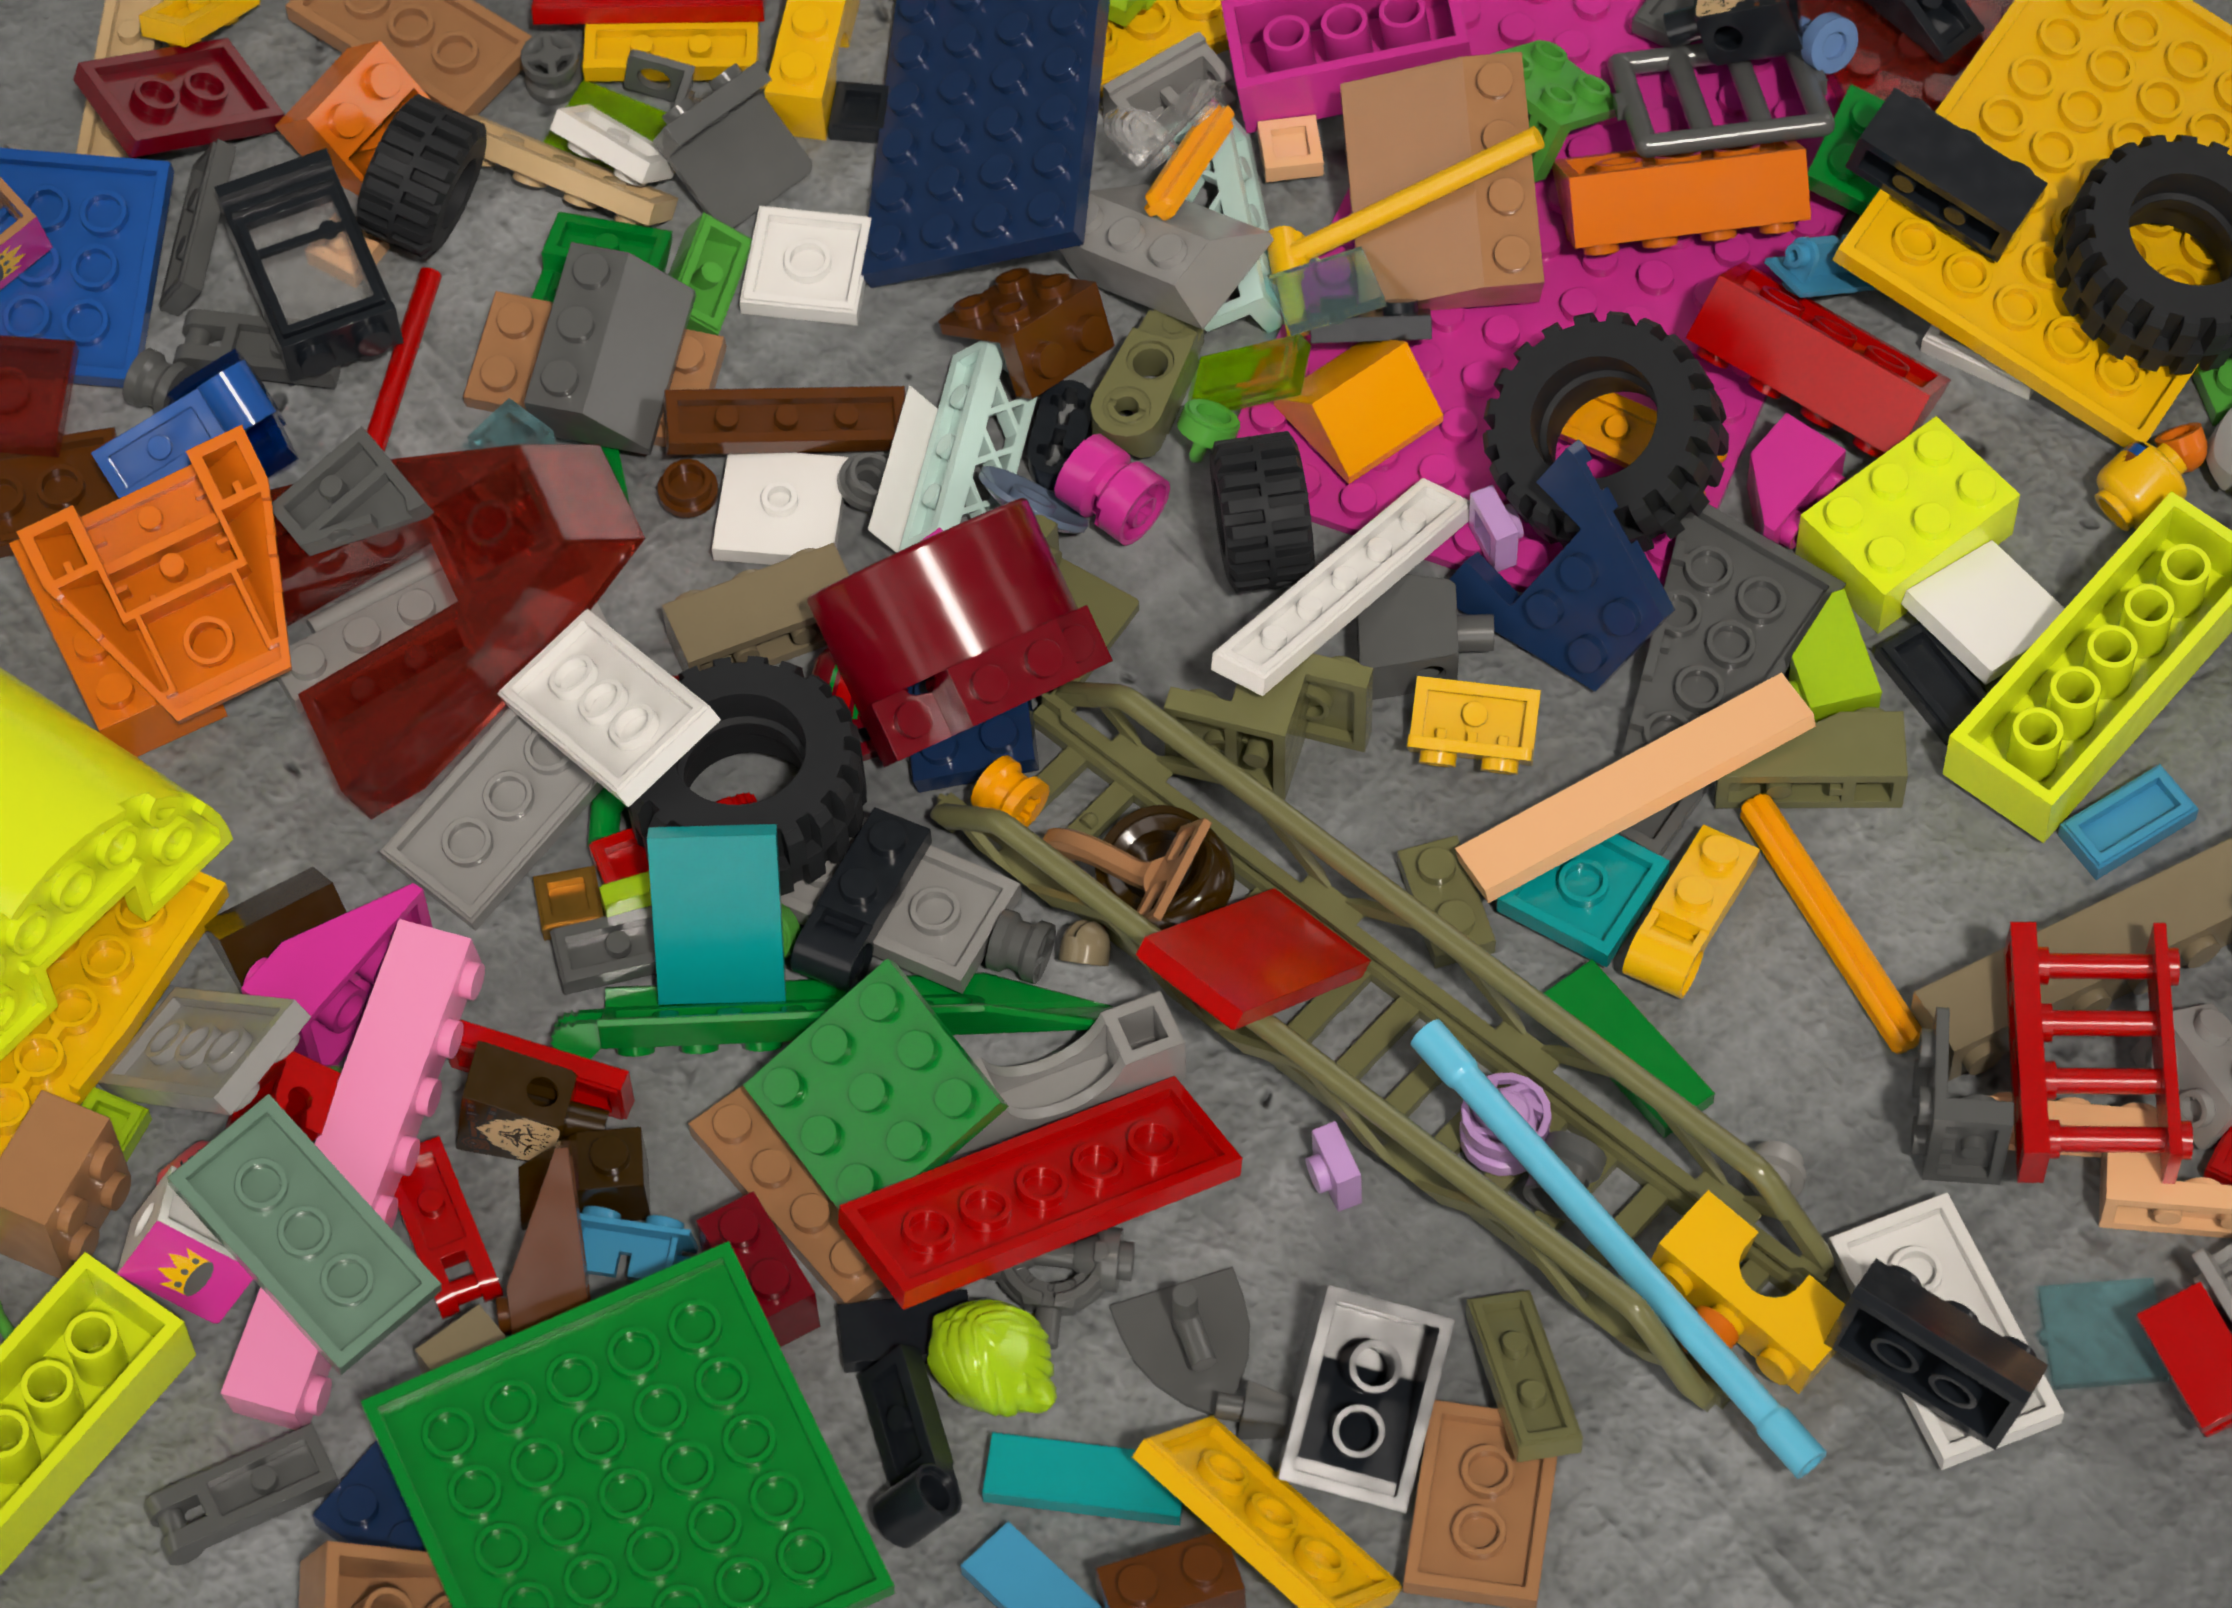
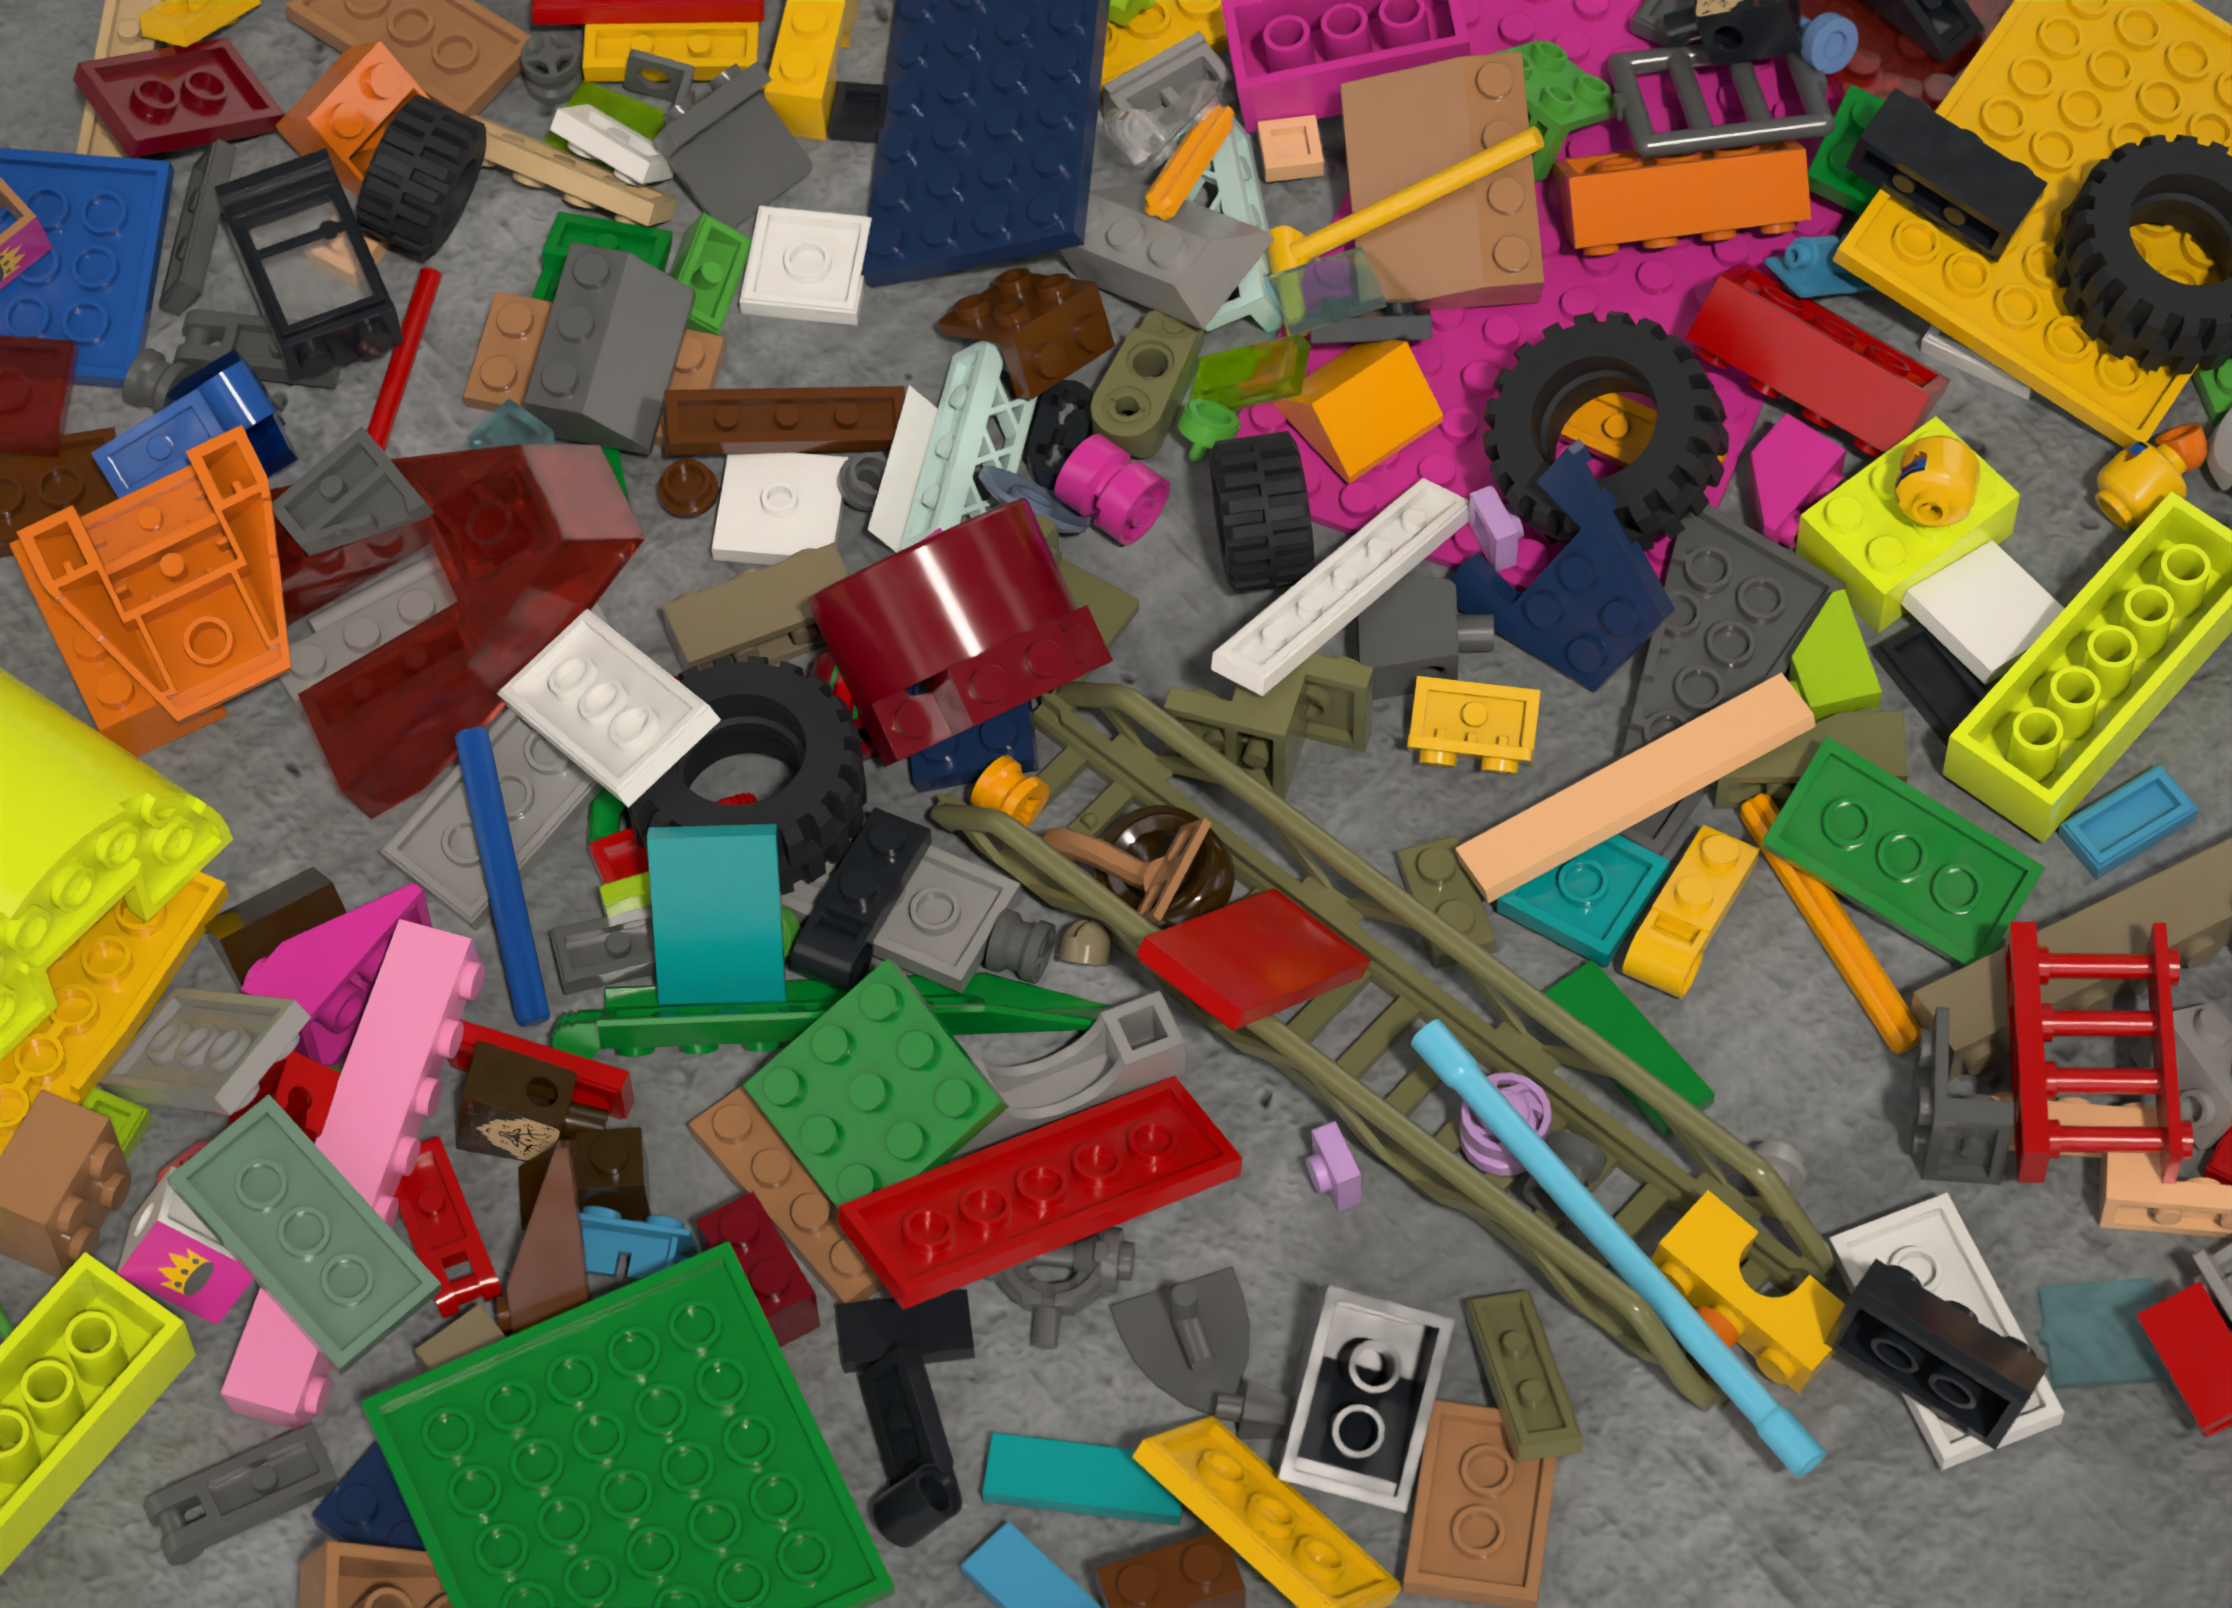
(502, 876): none -> blue axle
(567, 898): pearl gold tile -> none
(992, 1358): lime hair -> none
(1901, 855): none -> green plate
(1939, 478): none -> yellow head

